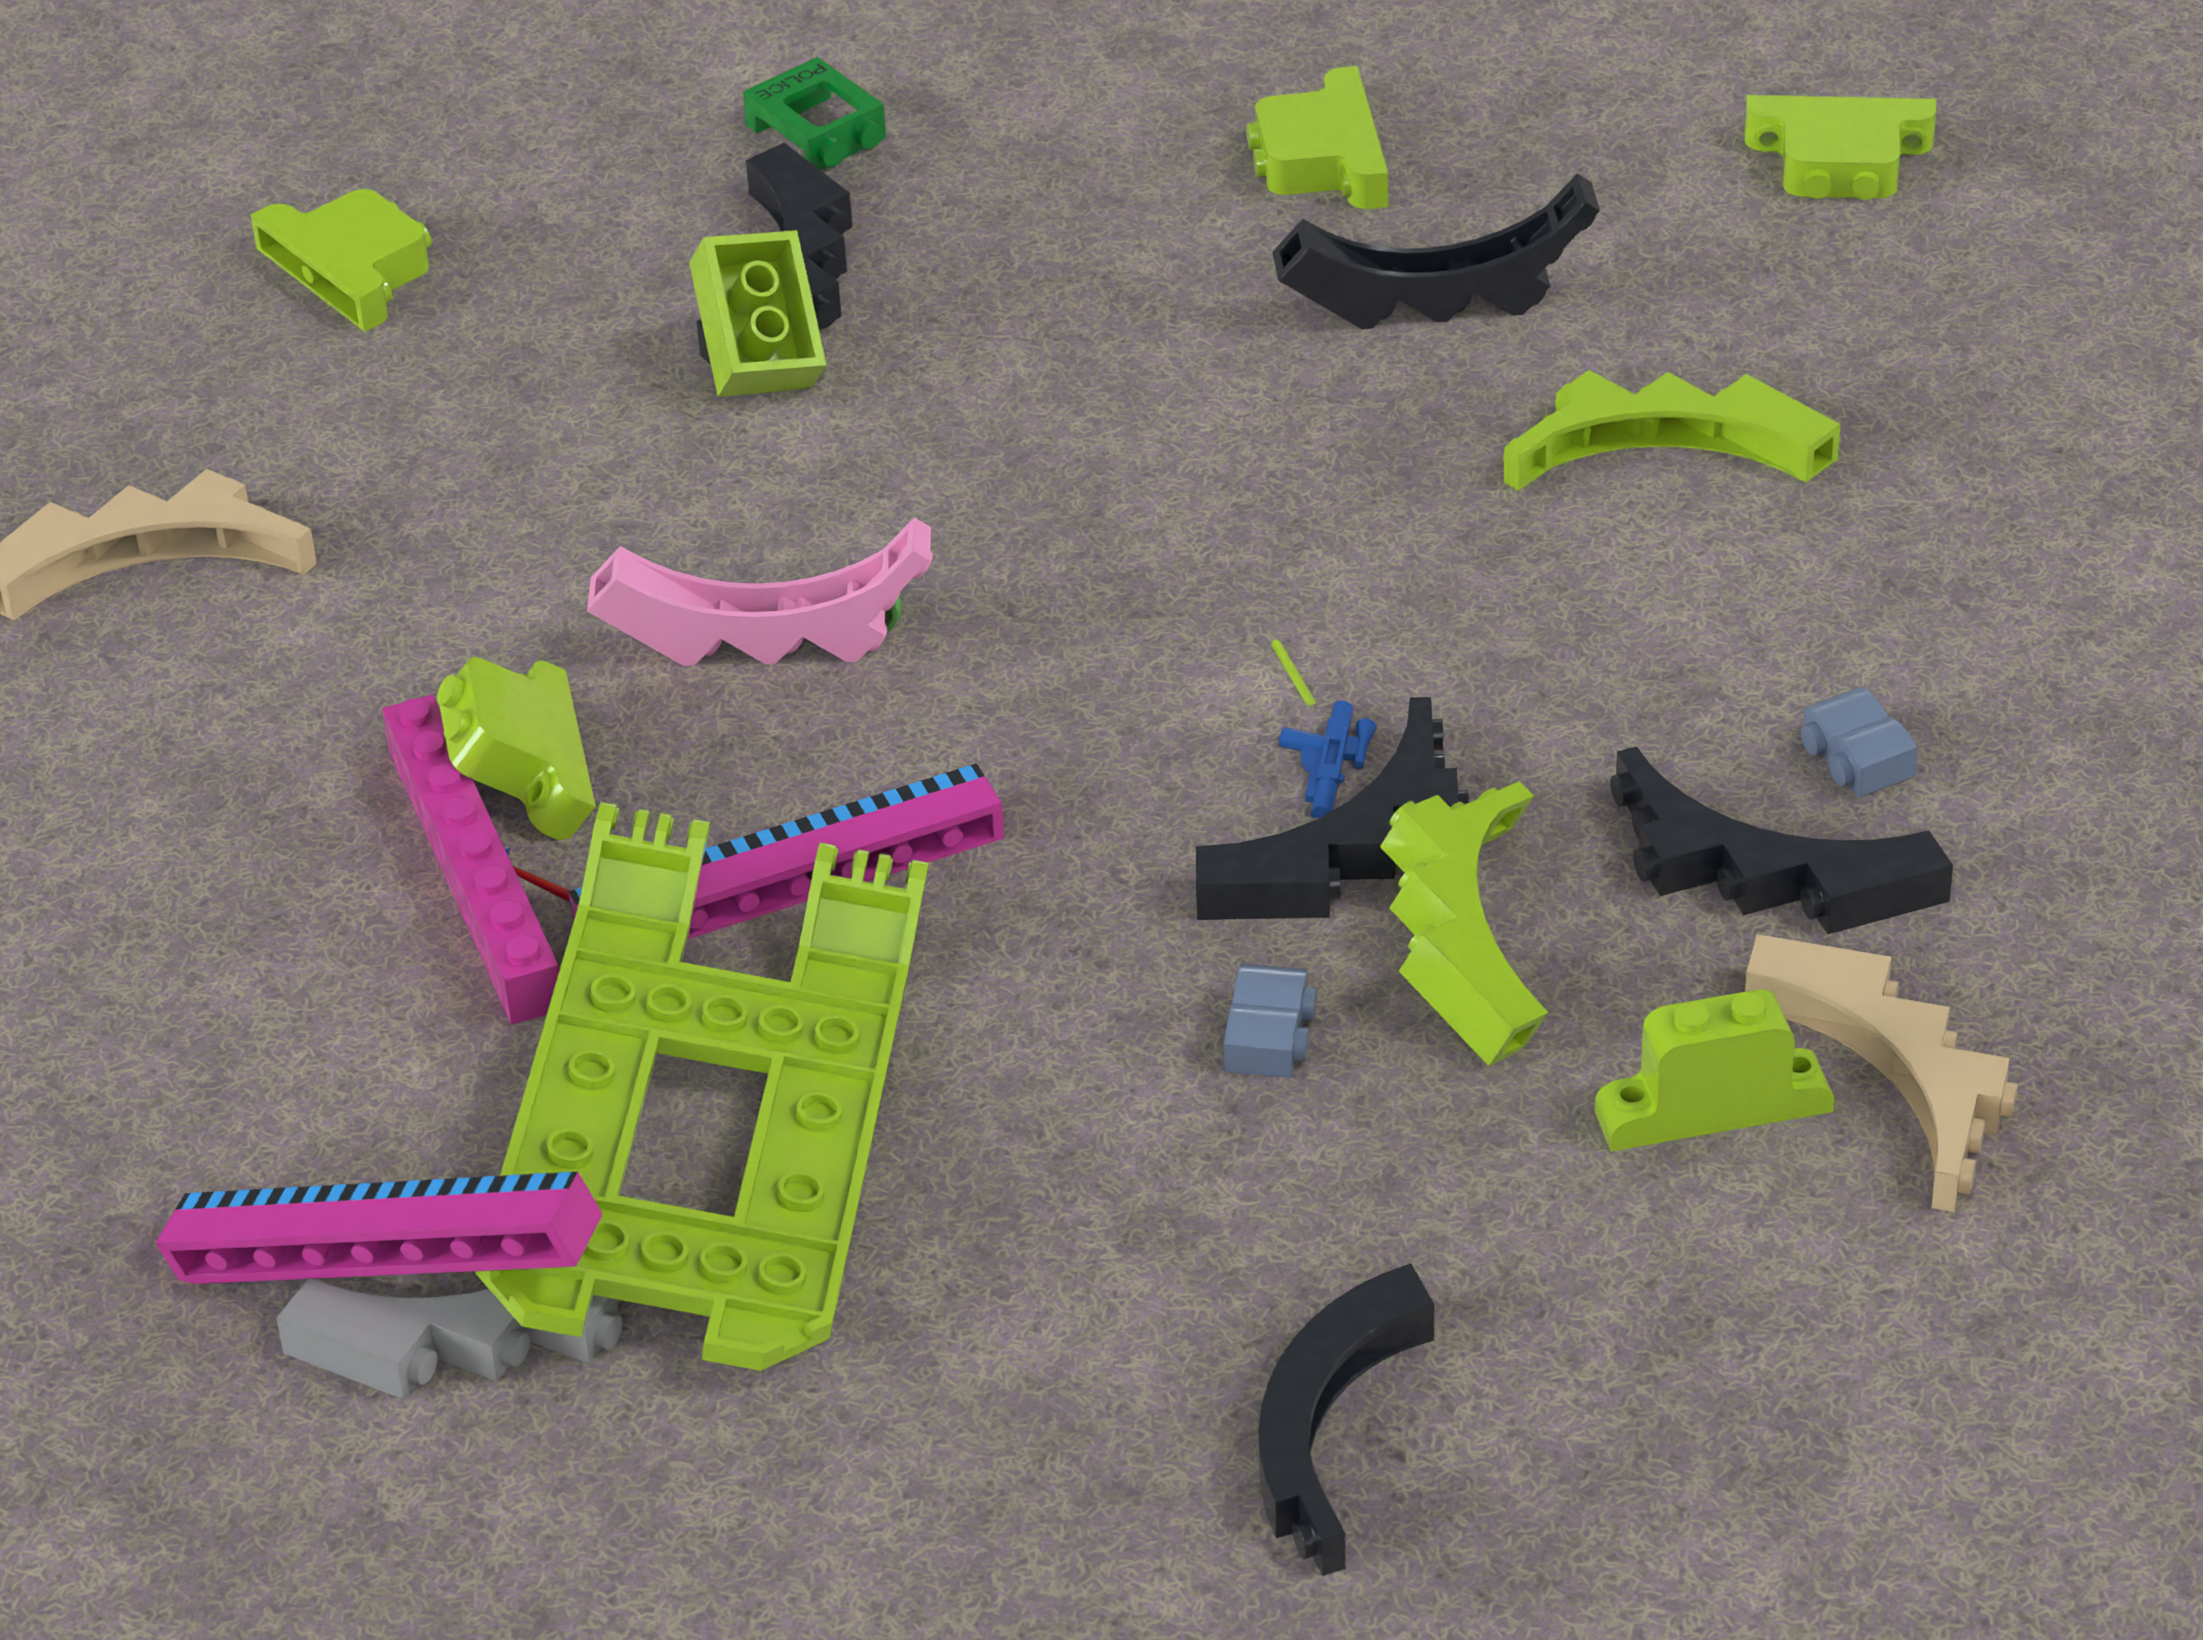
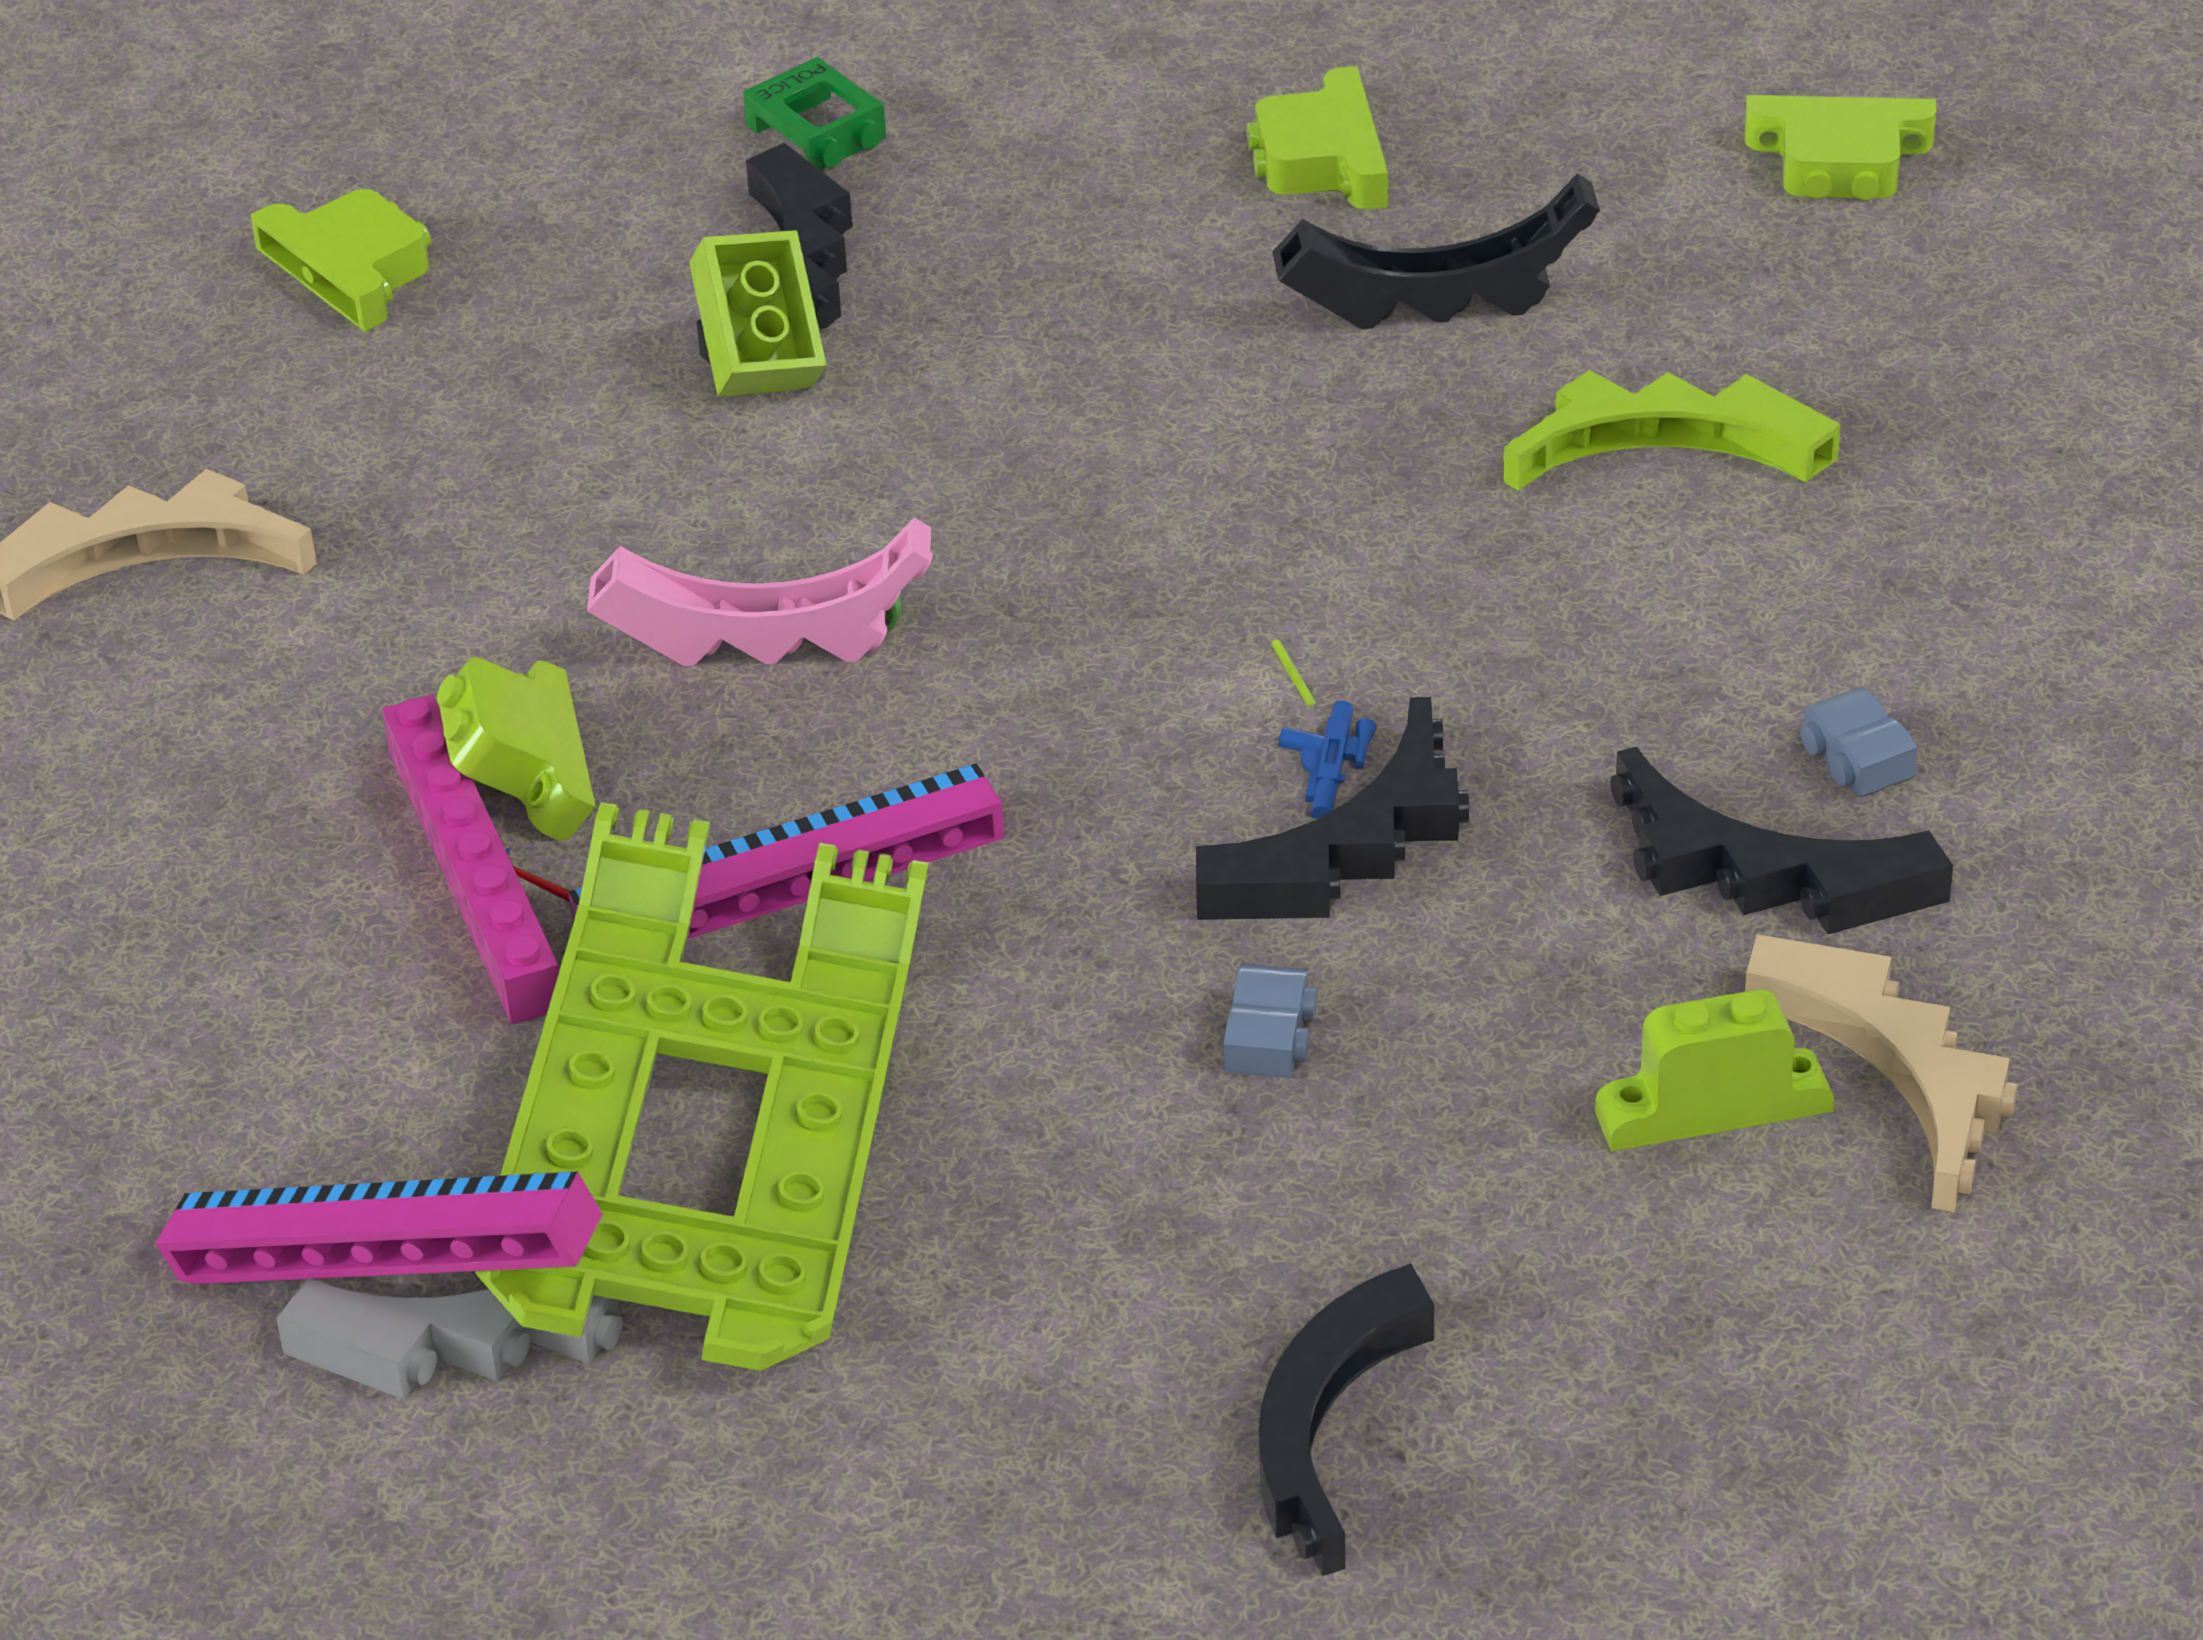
(1453, 949): lime arch -> none

